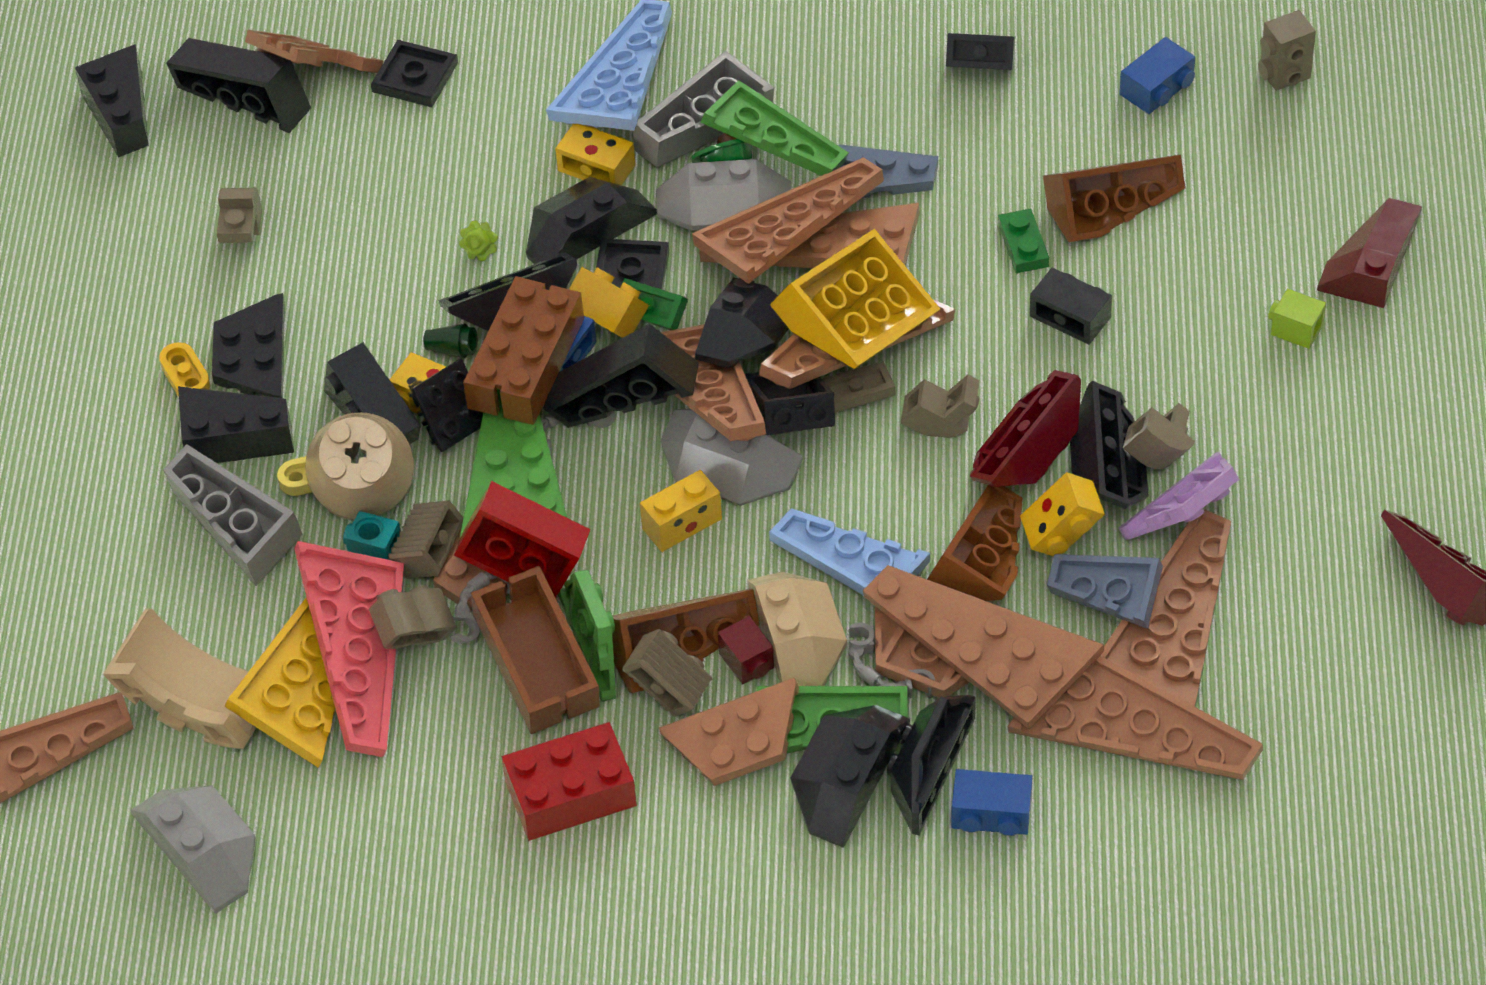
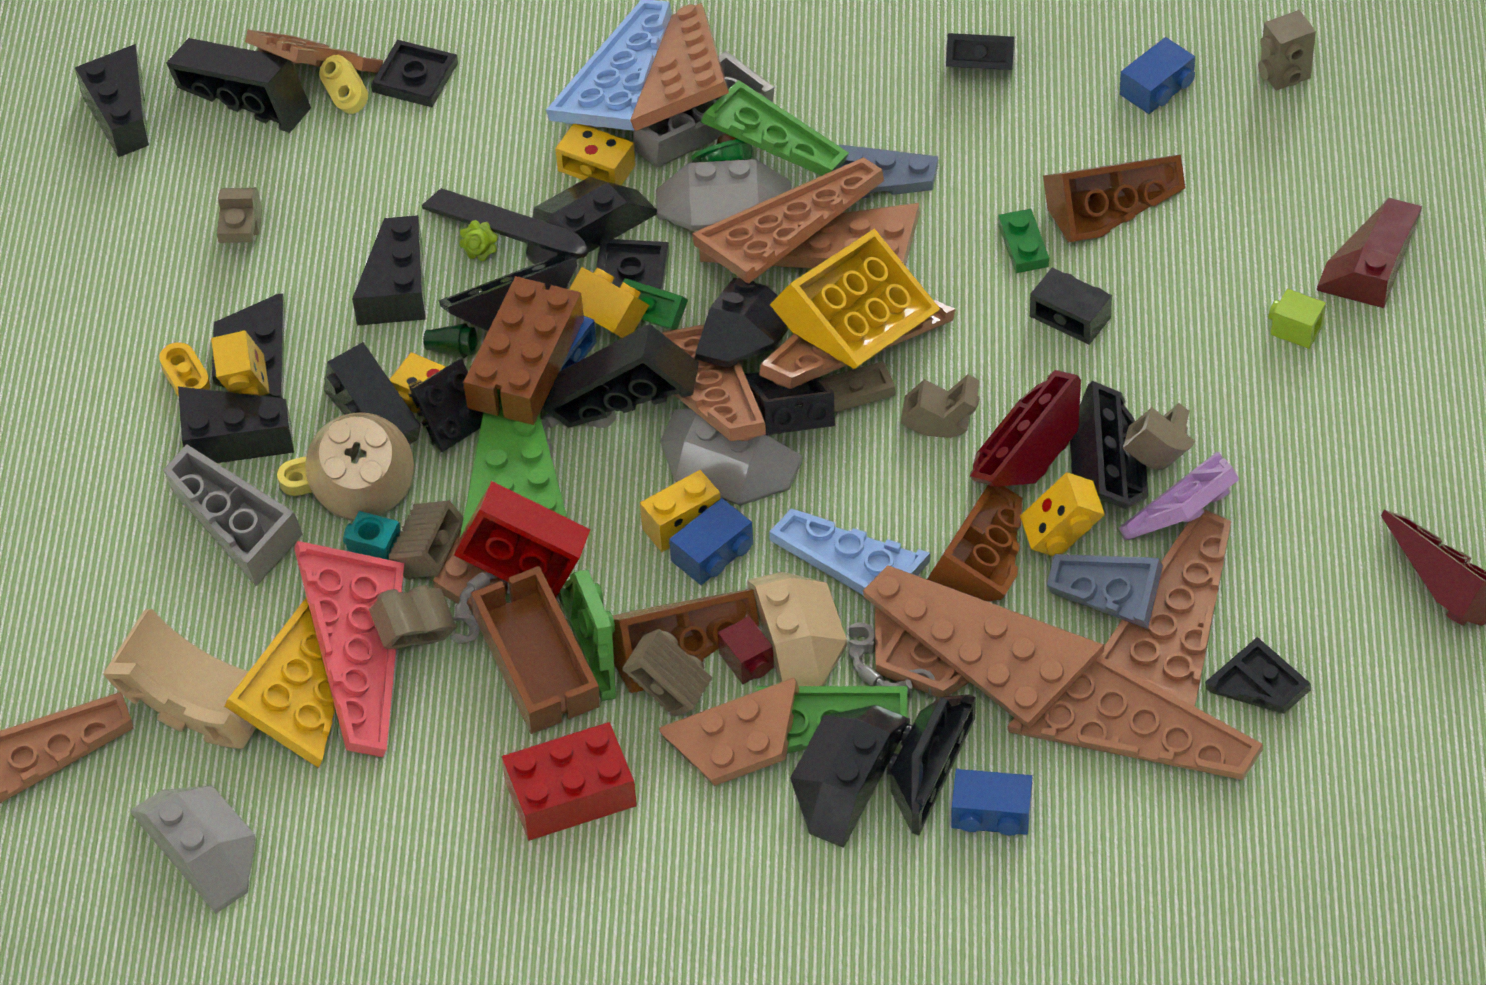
(240, 364): none -> yellow brick
(342, 81): none -> light yellow plate
(393, 276): none -> black wedge
(507, 223): none -> black piece
(683, 71): none -> nougat wing
(711, 541): none -> blue brick
(1260, 679): none -> black wing

